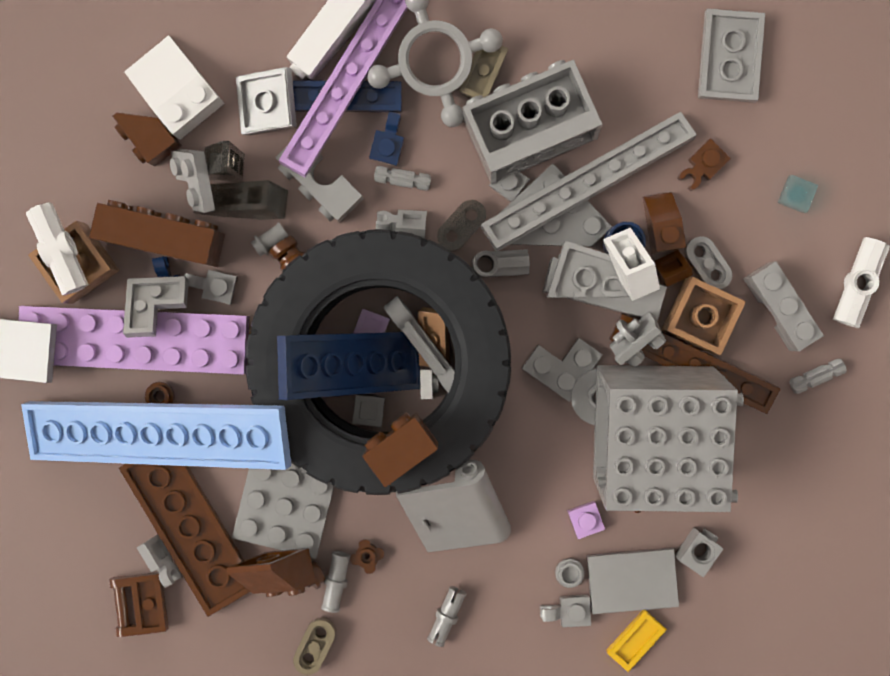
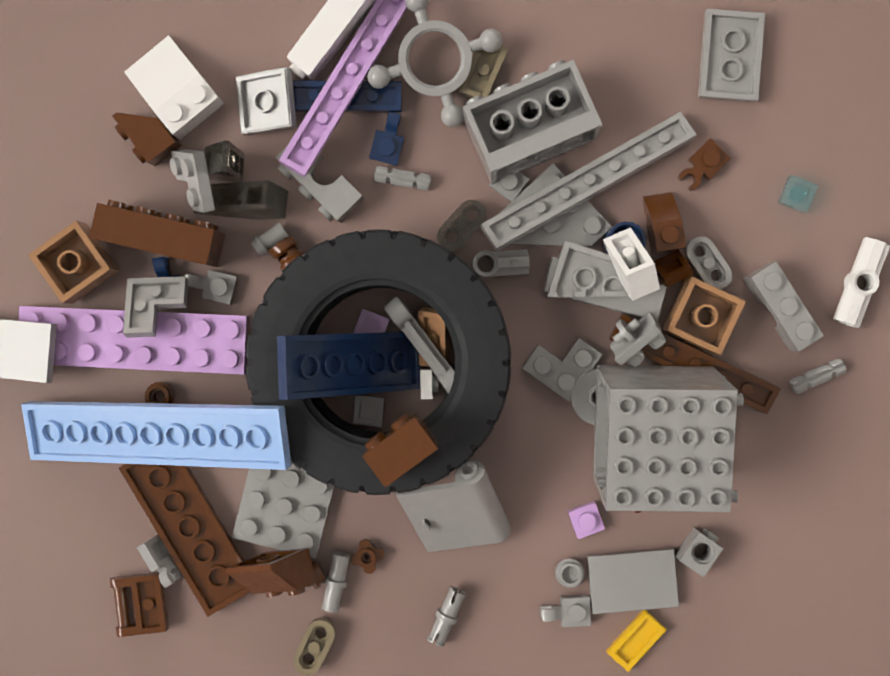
(57, 248): white piece -> none
(404, 221): light grey plate -> none

